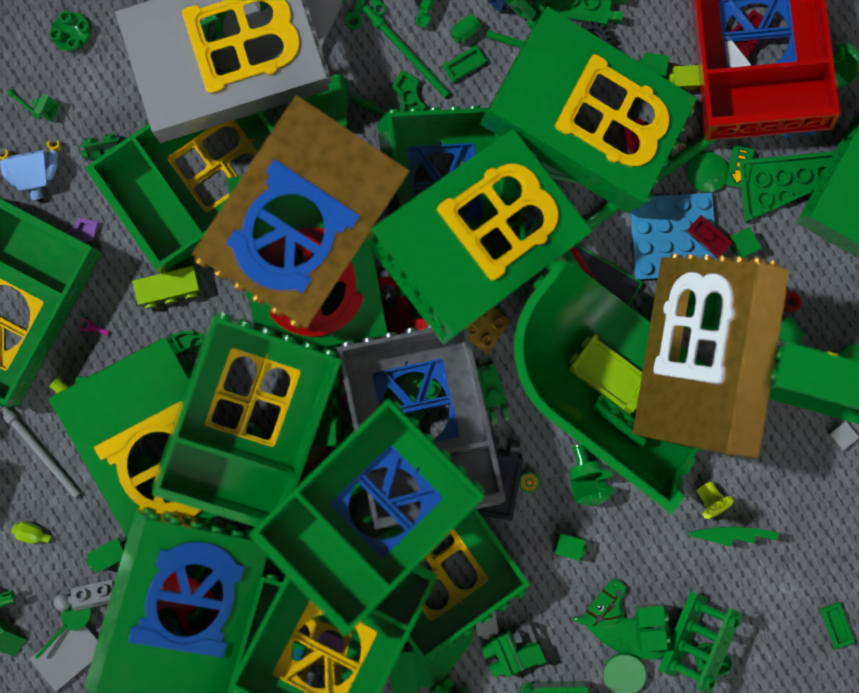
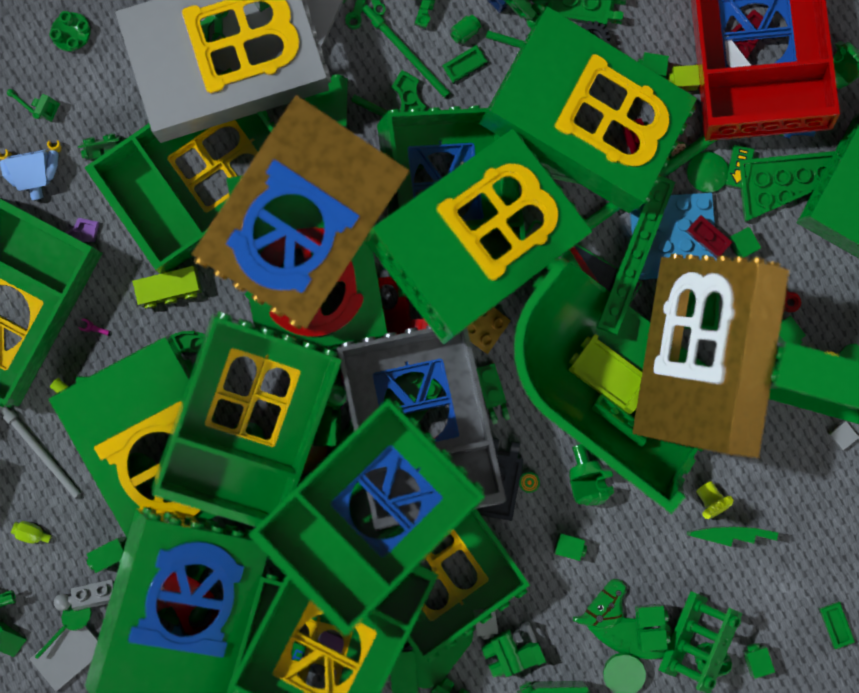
(337, 397): none -> green tile
(635, 257): none -> green plate
(758, 660): none -> green brick

